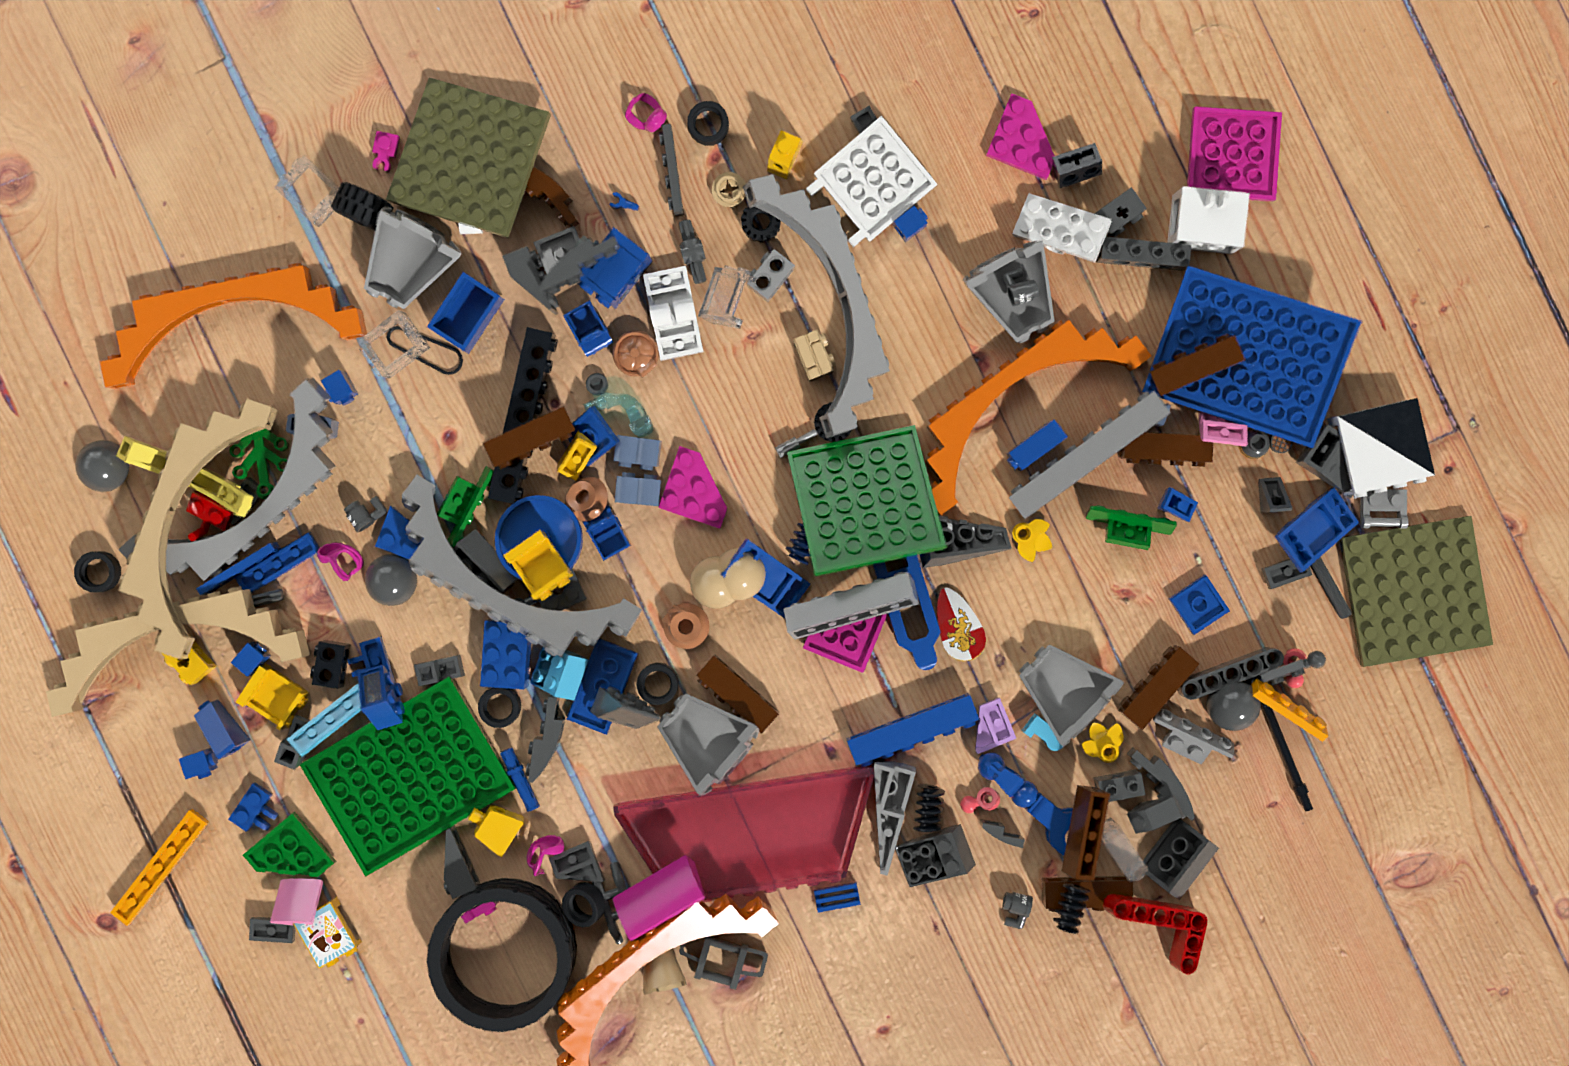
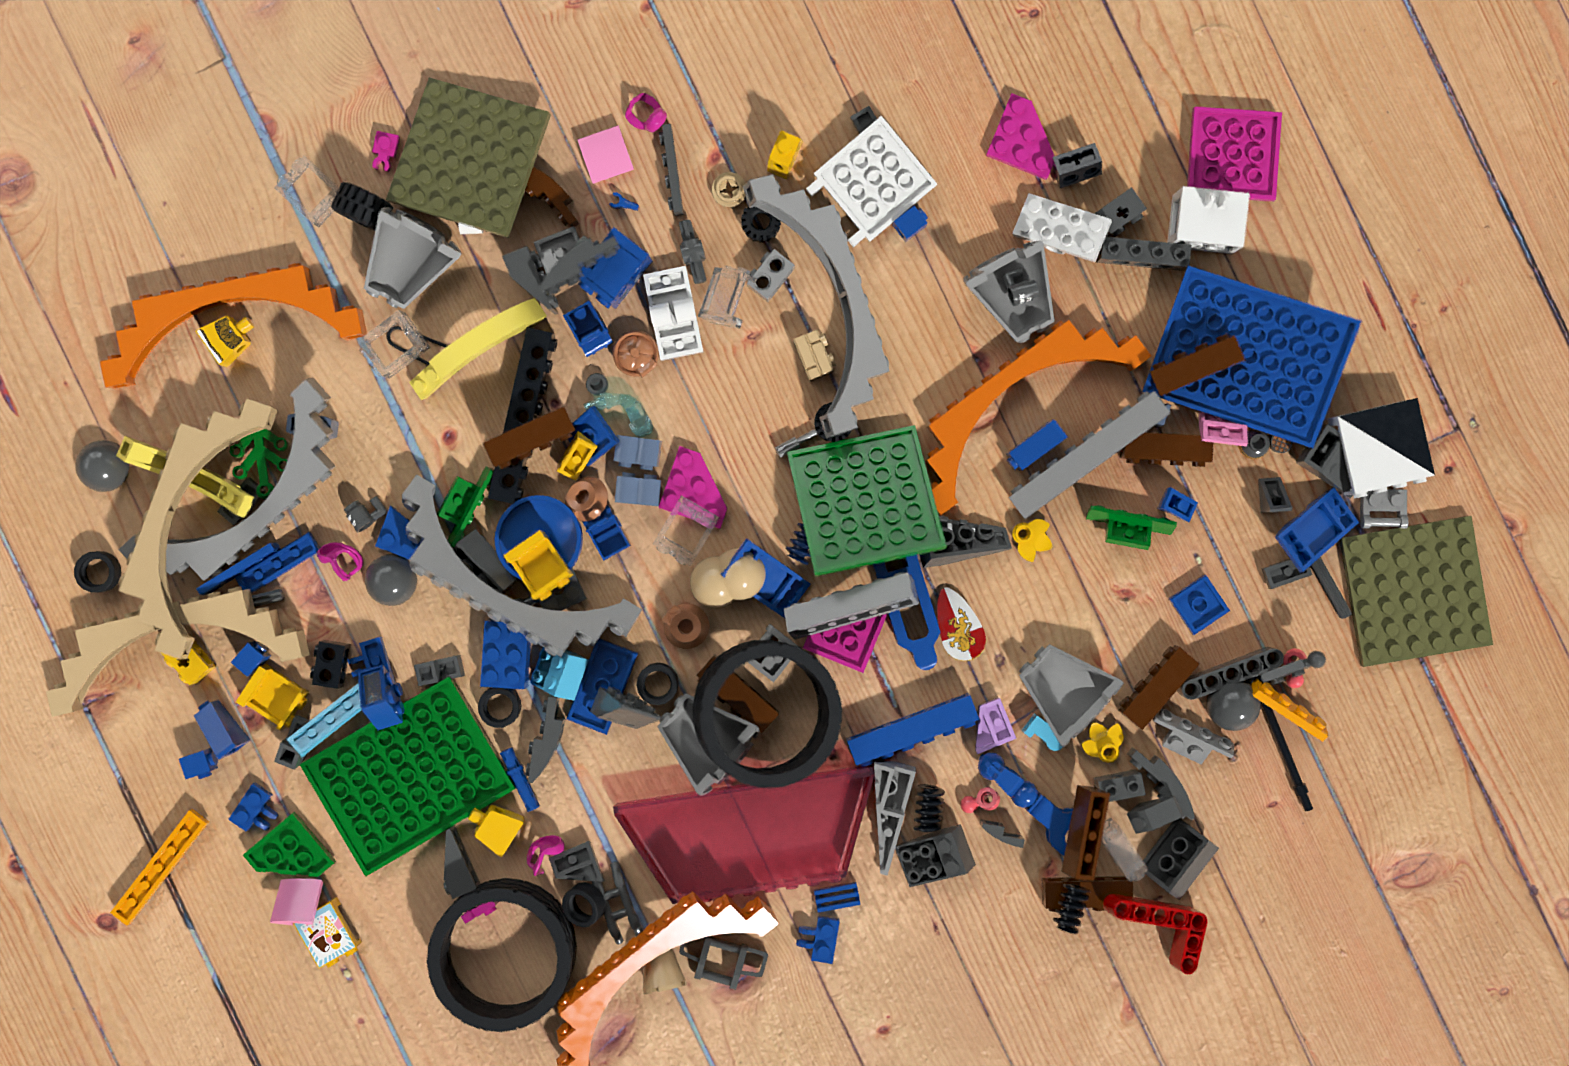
(210, 513): red plate -> none
(226, 338): none -> yellow torso
(263, 930): dark grey plate -> none
(339, 388): blue brick -> none
(465, 313): blue piece -> none
(475, 343): none -> light yellow arch
(605, 154): none -> bright pink slope
(659, 897): dark pink slope -> none
(694, 512): none -> clear window
(708, 106): black tyre -> none
(773, 666): none -> light grey plate
(824, 941): none -> blue hinge
(825, 732): none -> black tyre
(1017, 904): dark grey piece -> none

